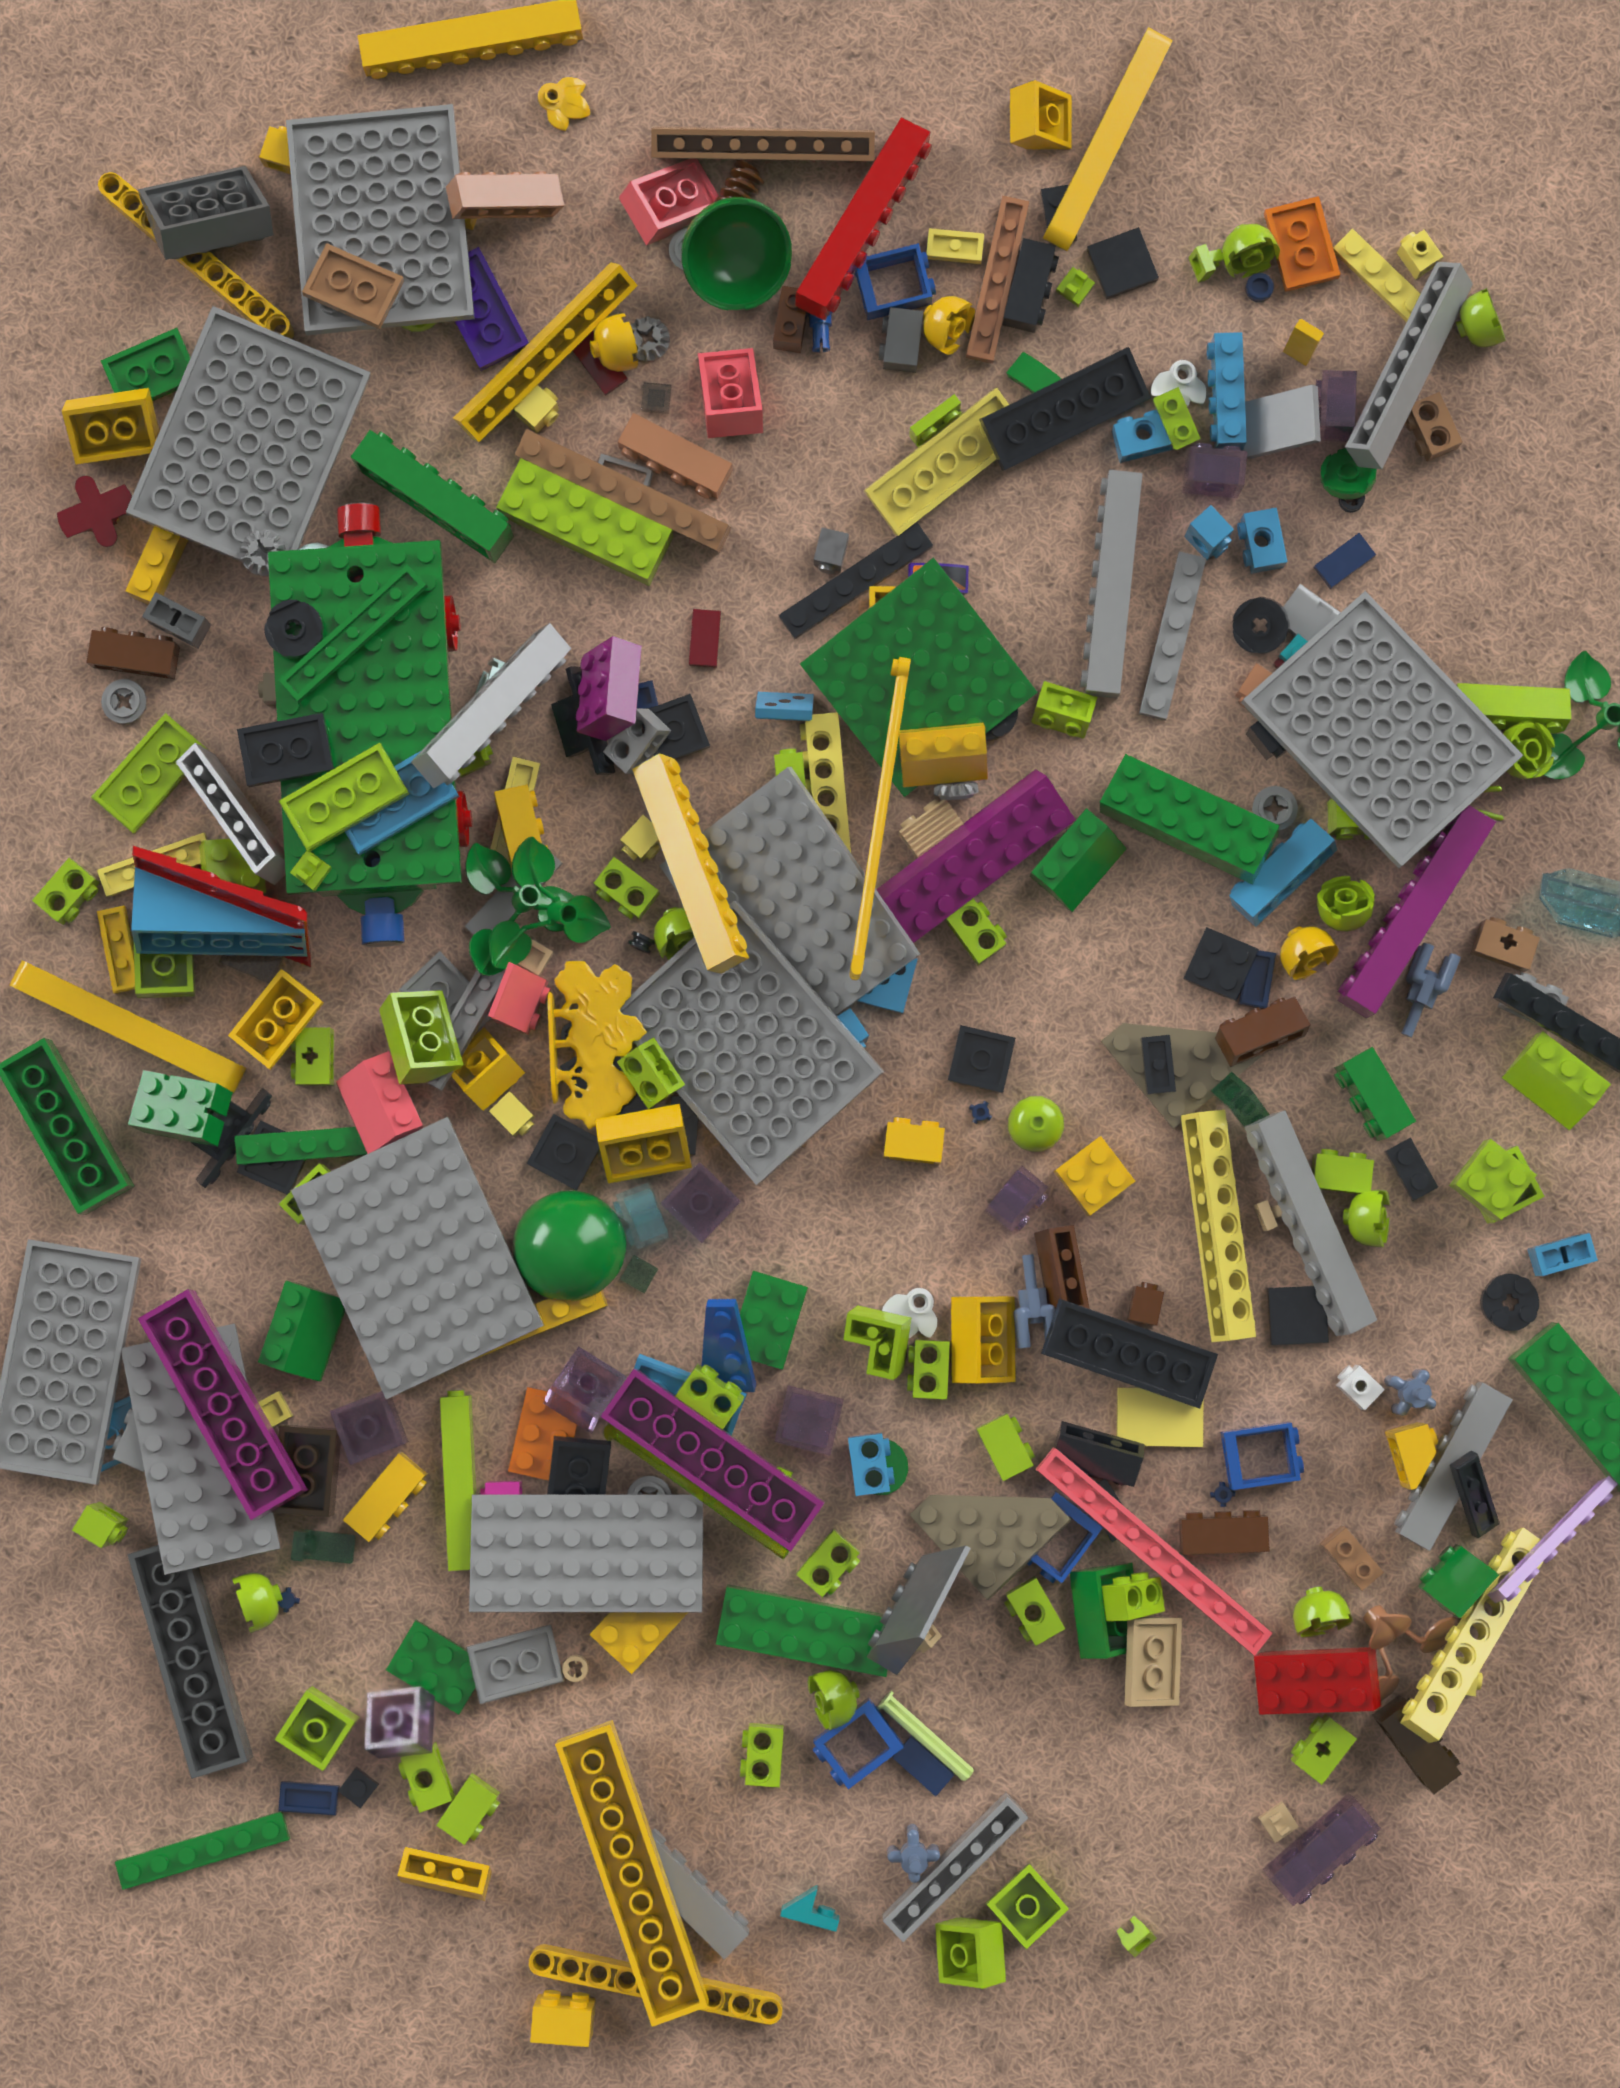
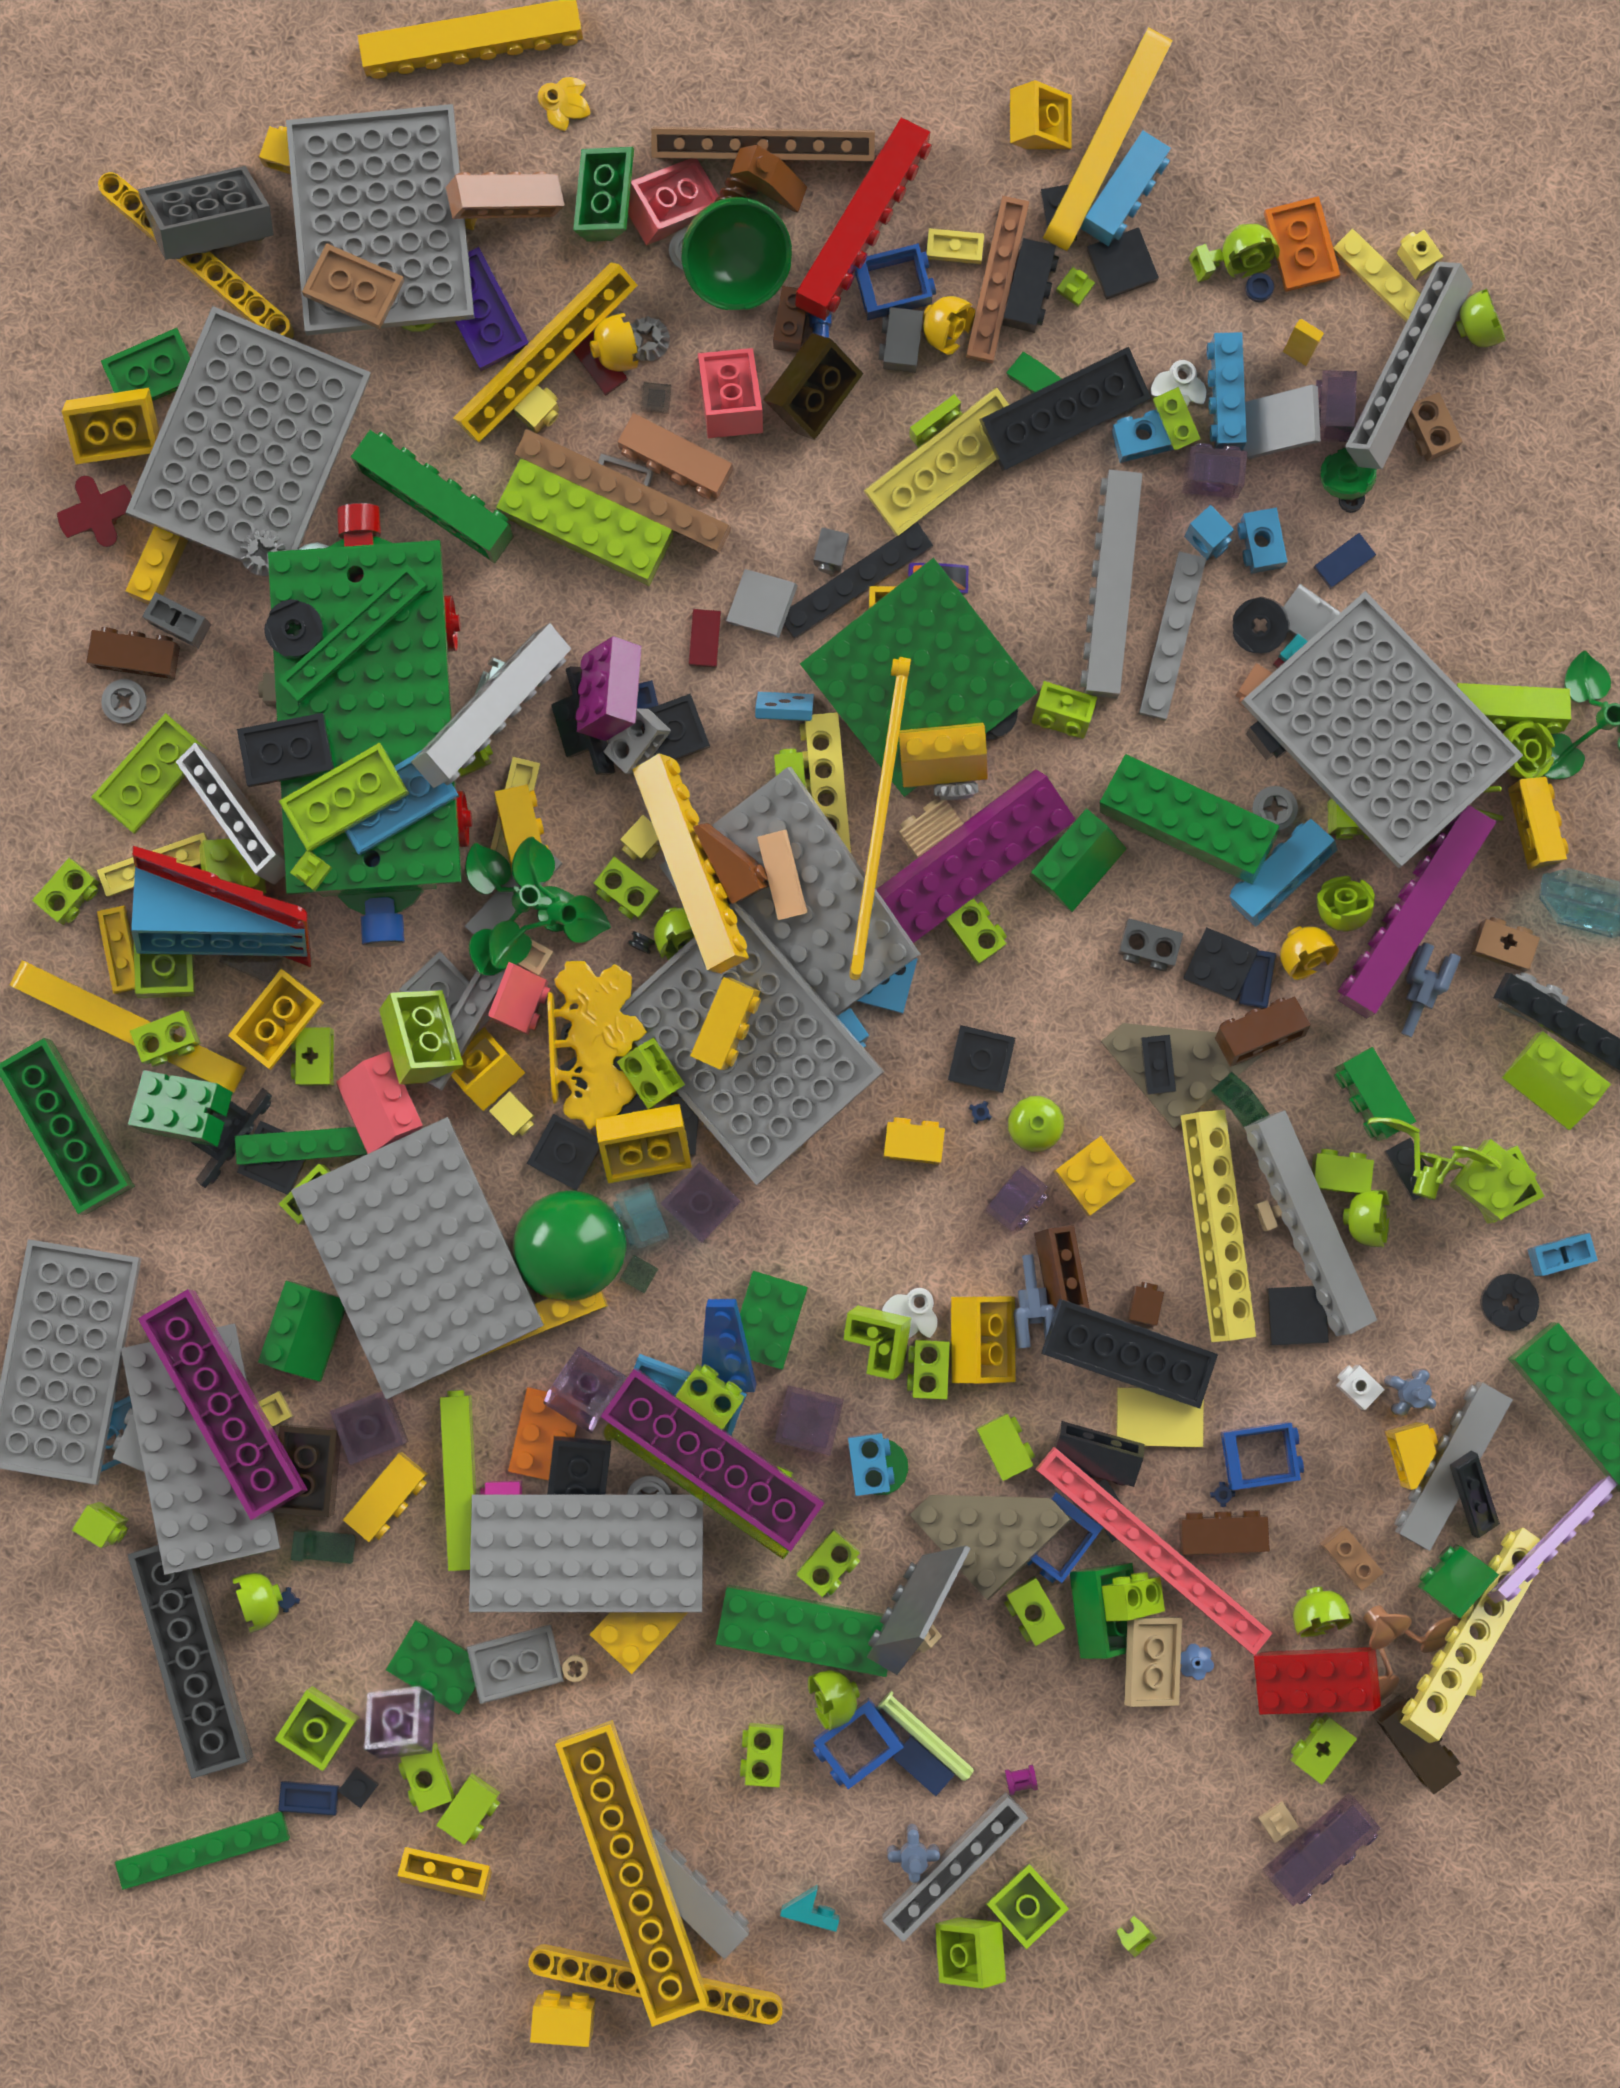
(164, 1030): none -> lime brick
(603, 193): none -> green slope
(726, 1023): none -> yellow brick
(735, 868): none -> dark orange slope
(762, 603): none -> light grey tile
(769, 176): none -> dark orange slope
(782, 874): none -> light nougat tile
(813, 386): none -> dark brown brick
(1021, 1779): none -> magenta bush
(1125, 189): none -> dark azure brick
(1151, 937): none -> dark grey brick
(1190, 1656): none -> medium blue plant
(1430, 1178): none -> lime plant
(1538, 822): none -> yellow slope

